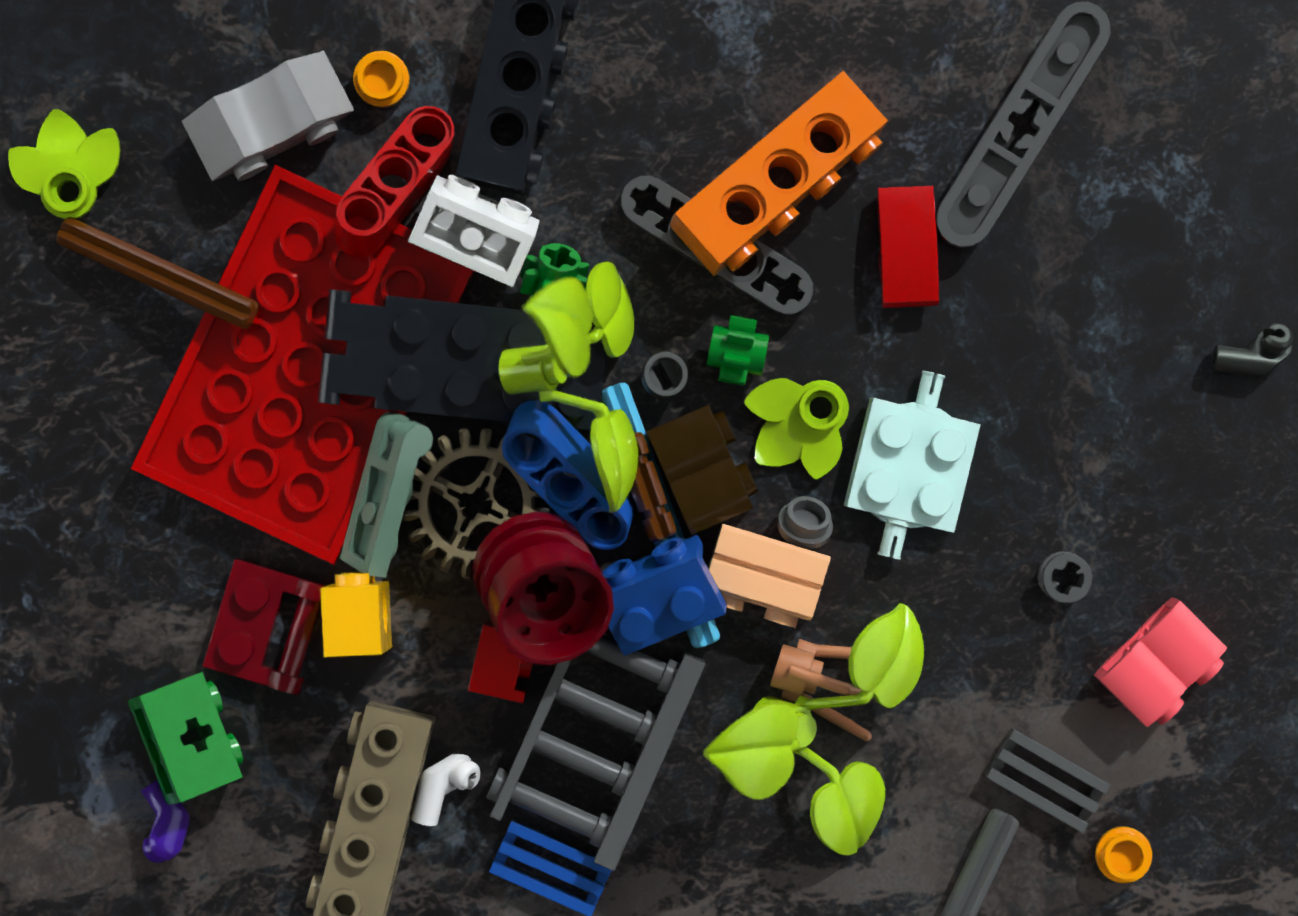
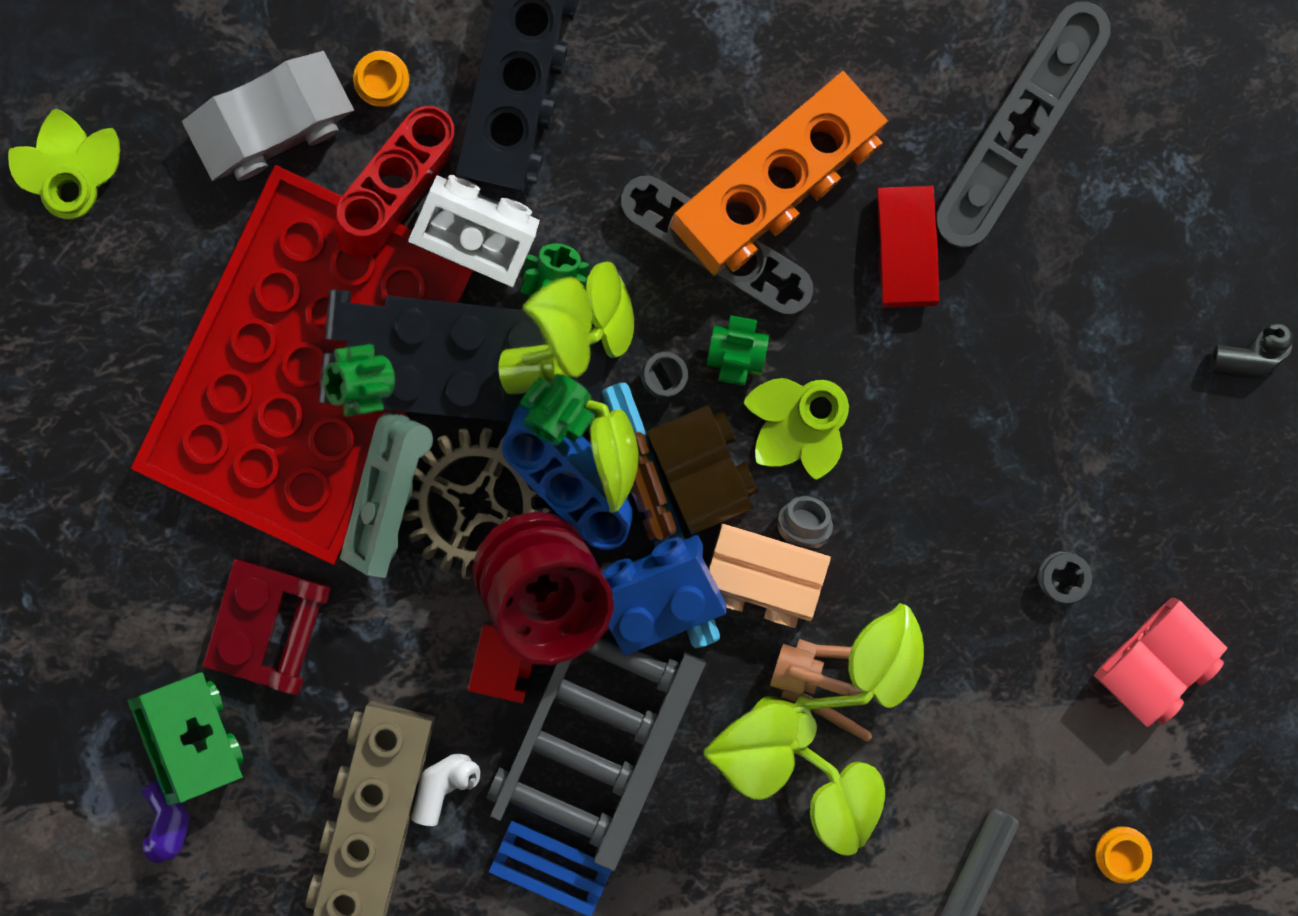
(157, 273): reddish brown axle -> none
(356, 616): yellow brick -> none
(358, 380): none -> green gear
(557, 409): none -> green gear
(911, 465): light aqua plate -> none
(1089, 803): dark grey tile -> none

